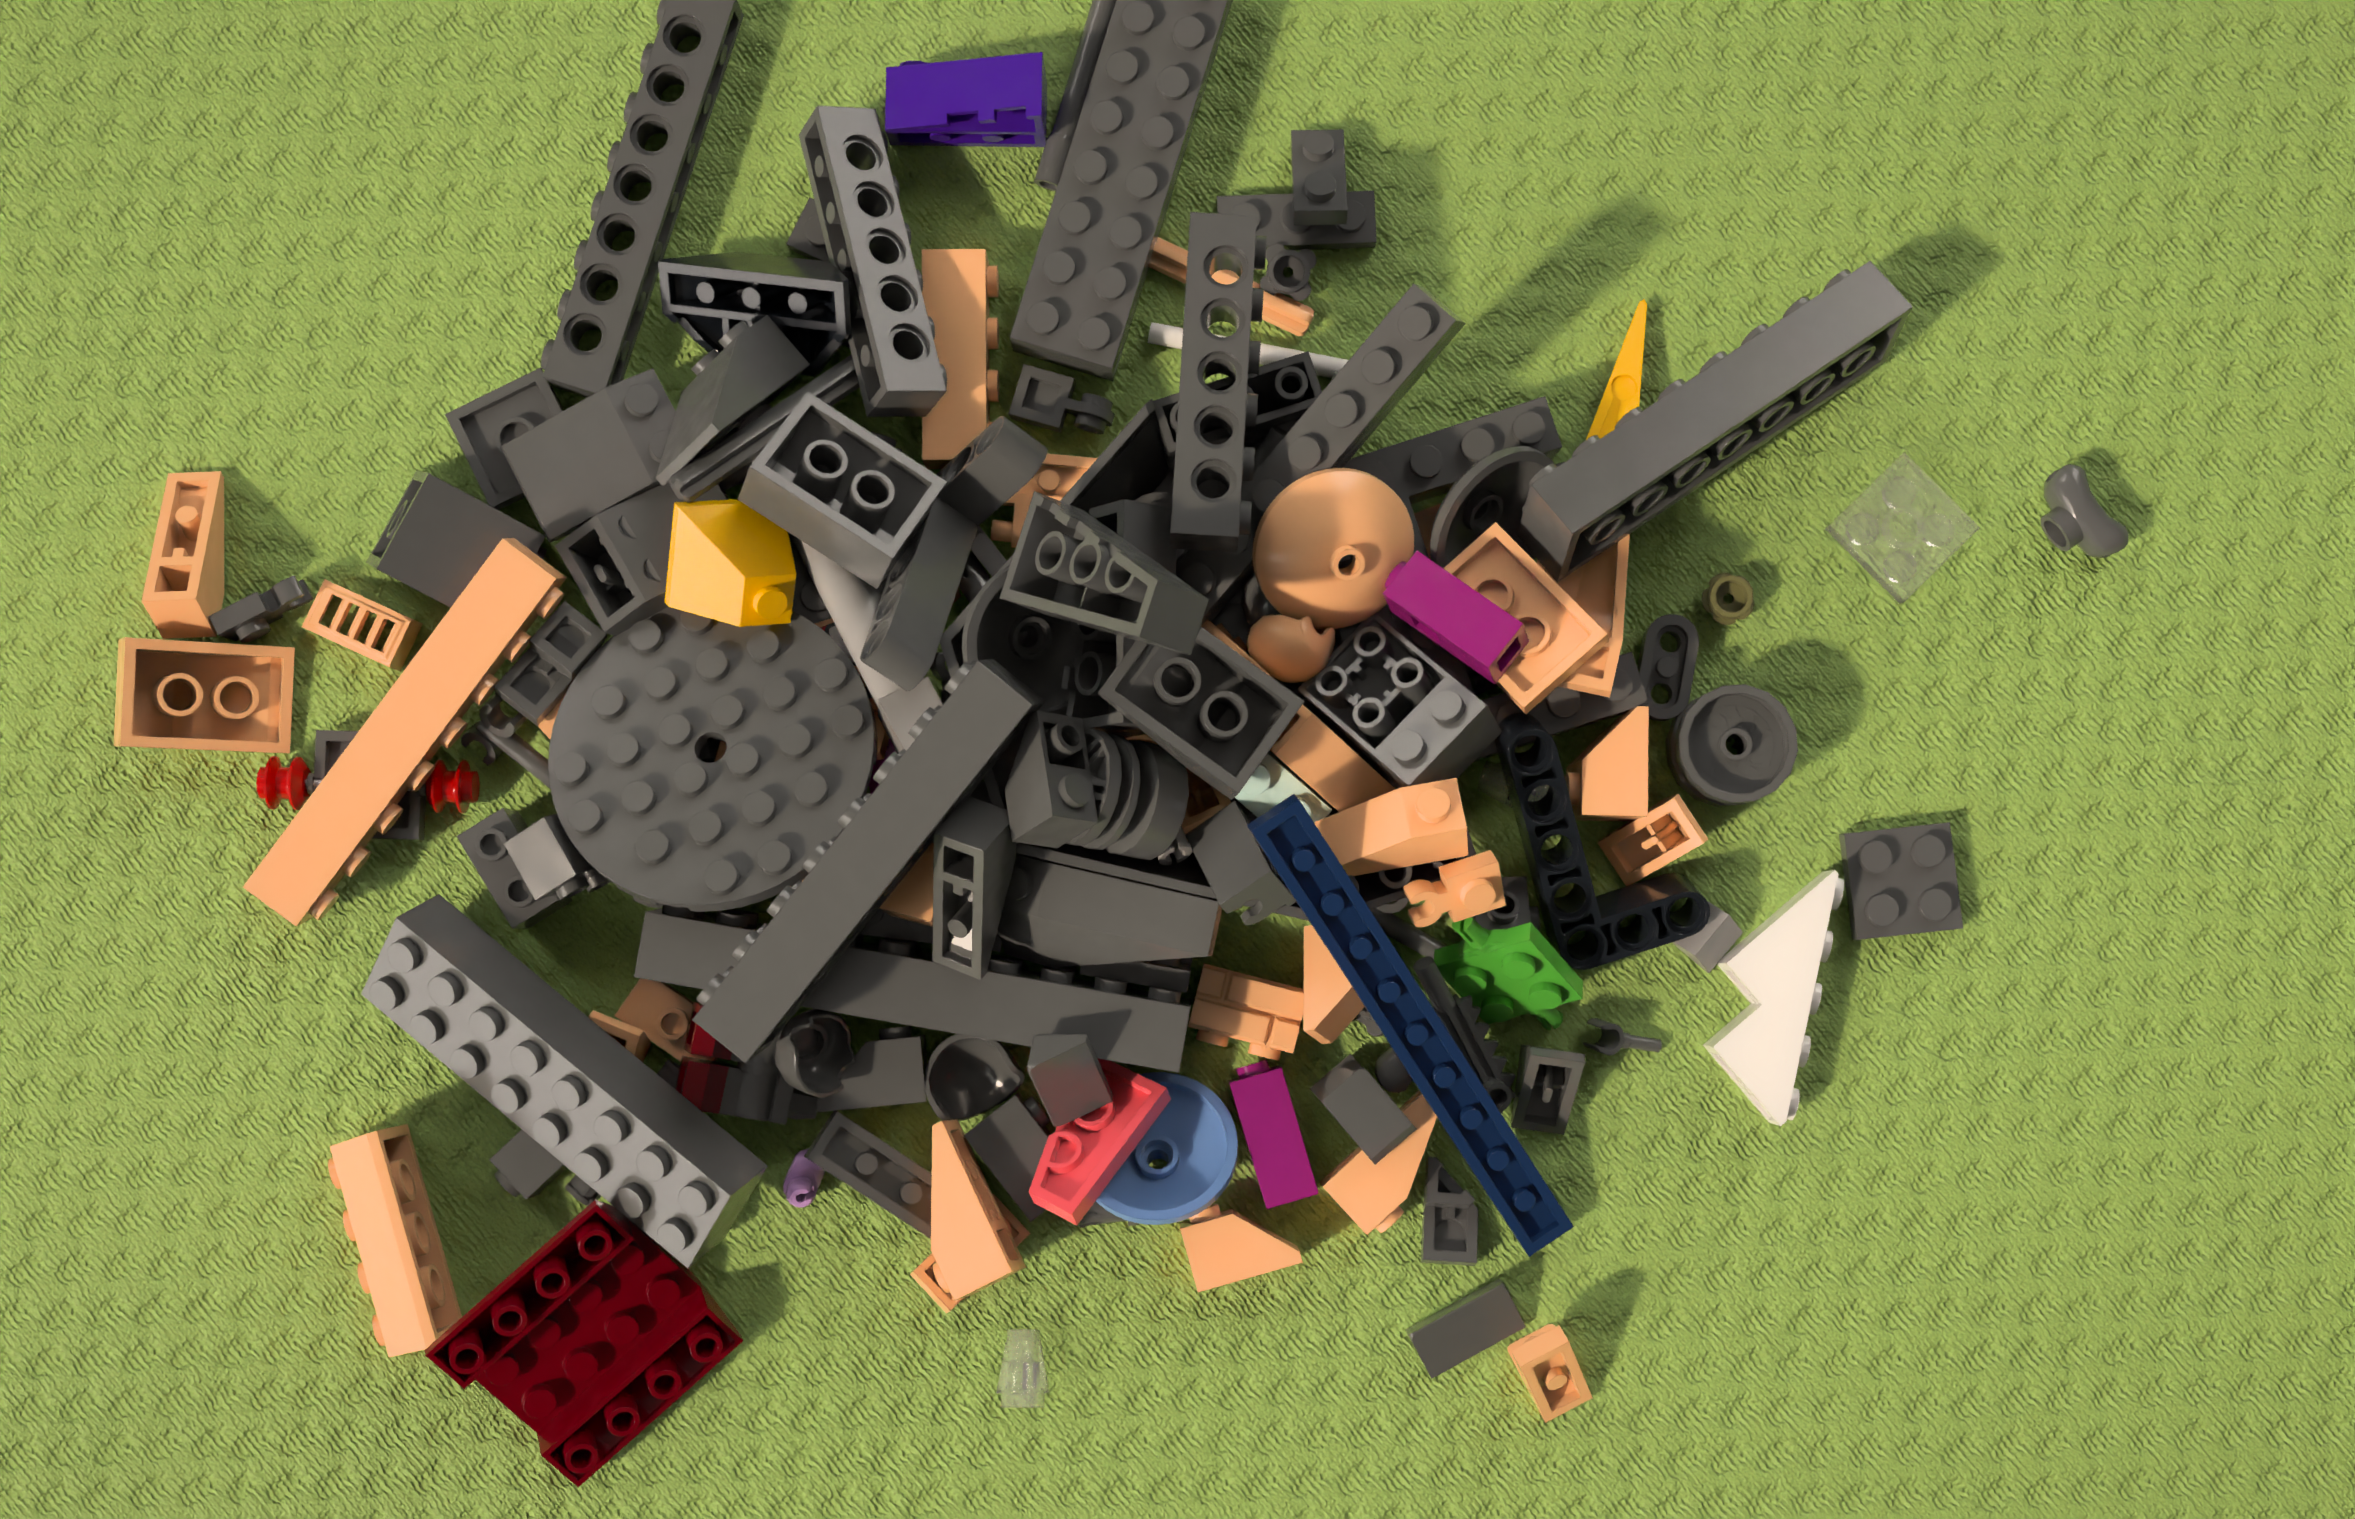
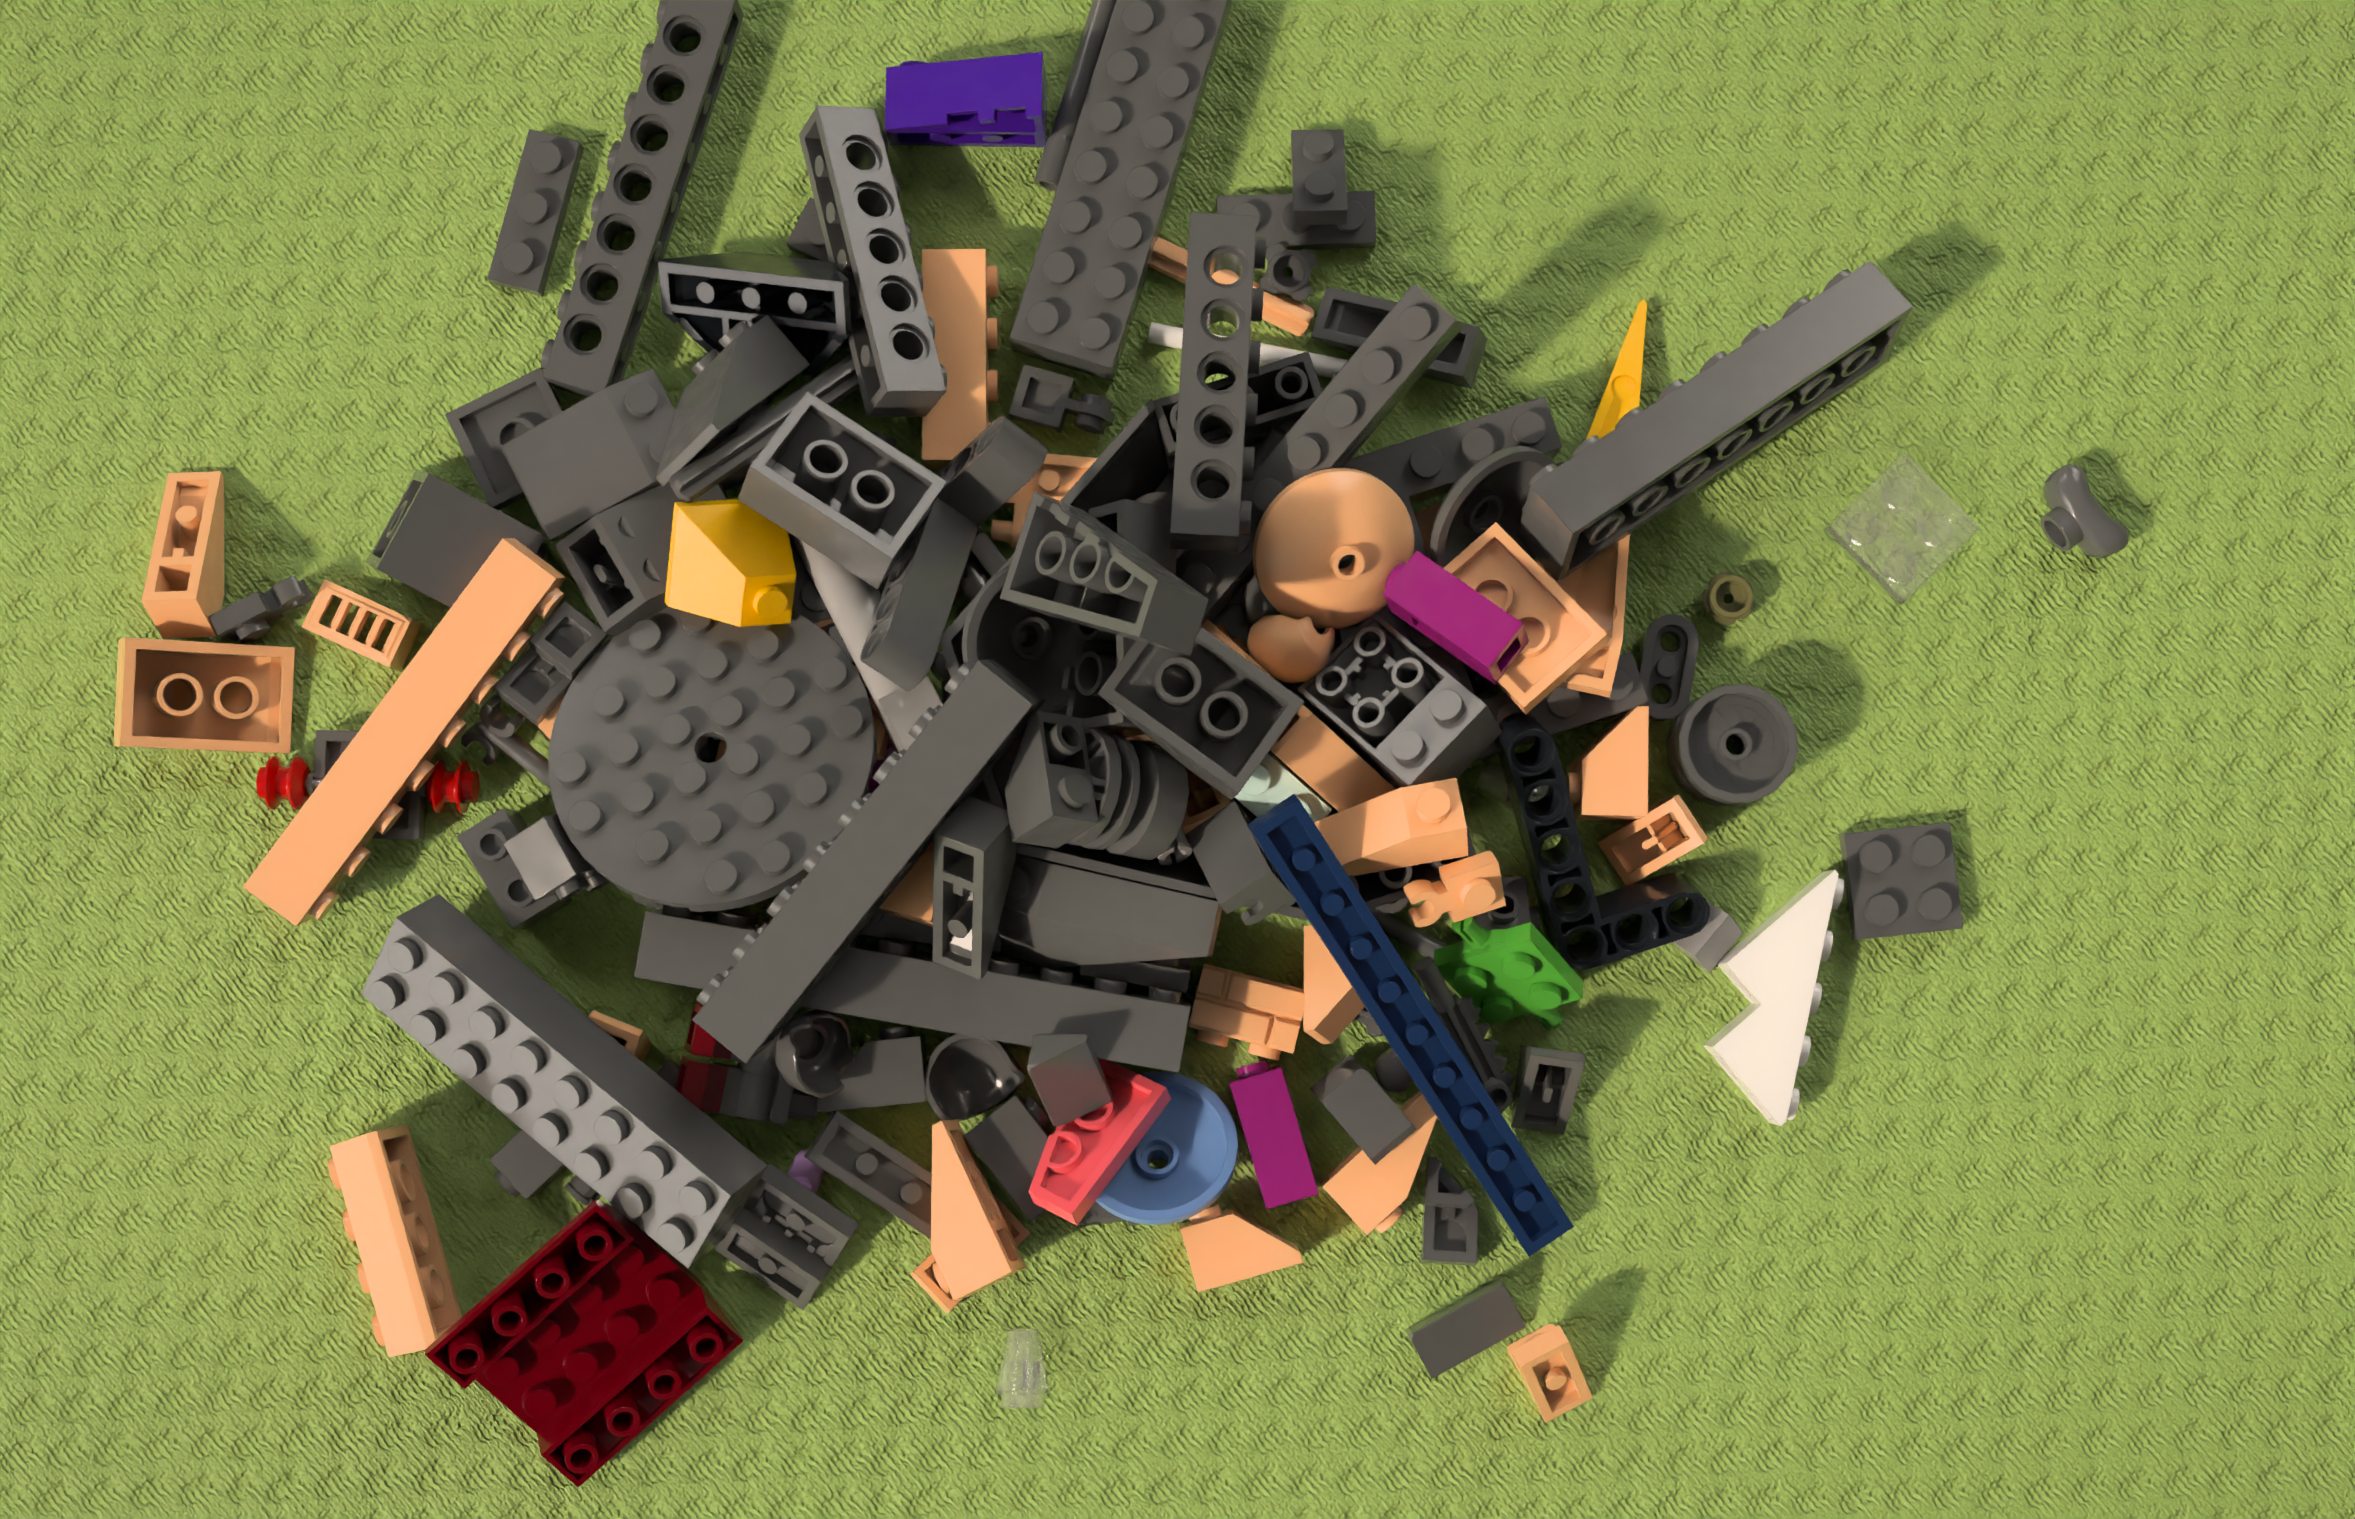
(535, 212): none -> dark grey plate
(661, 1014): light nougat plate -> none
(787, 1237): none -> dark grey slope
(1350, 318): none -> dark grey slope
(1614, 1039): dark grey hand -> none

